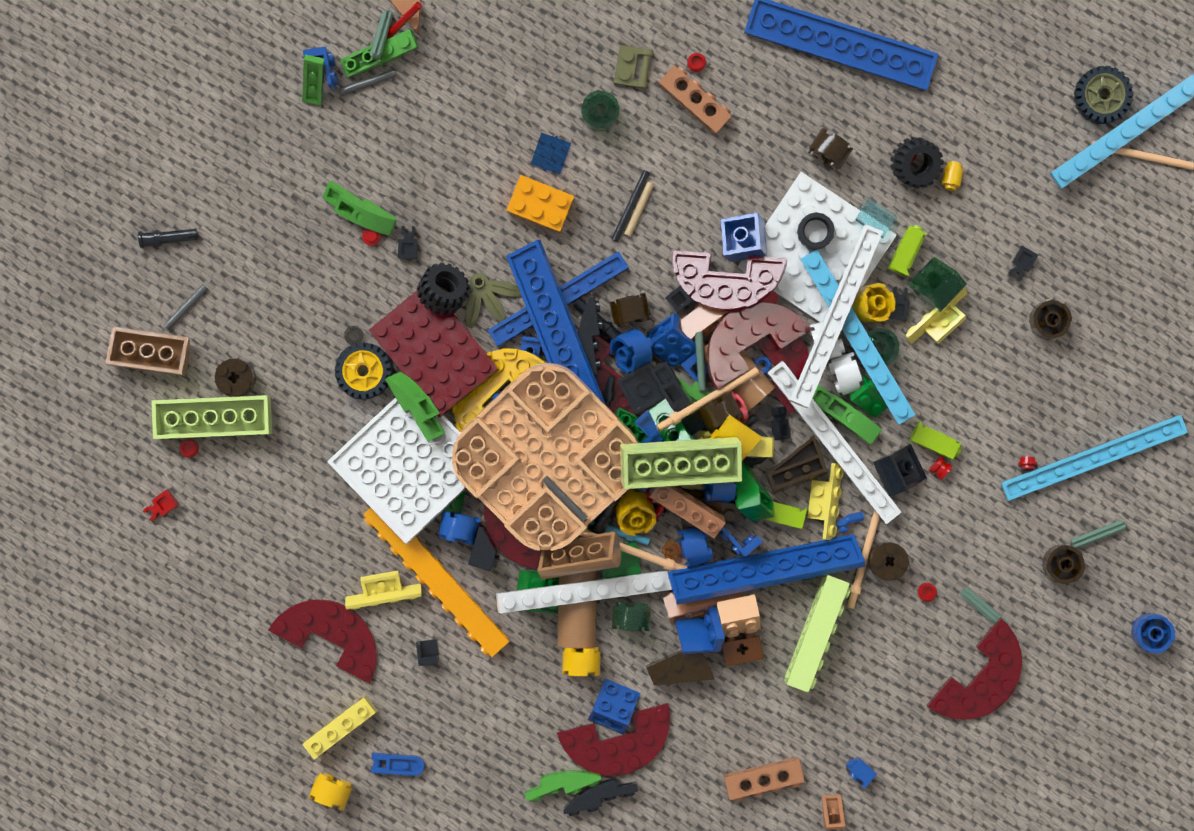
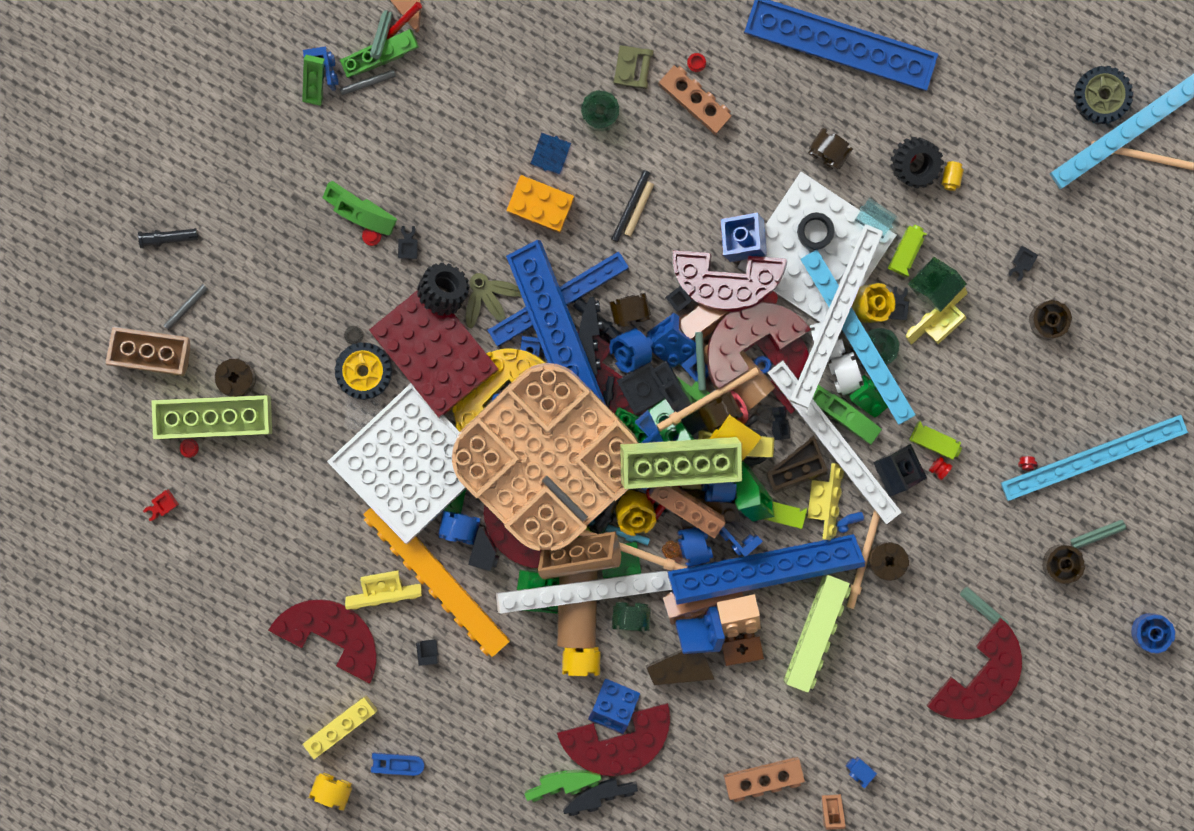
(416, 401): bright green slope -> none
(927, 592): red plate -> none

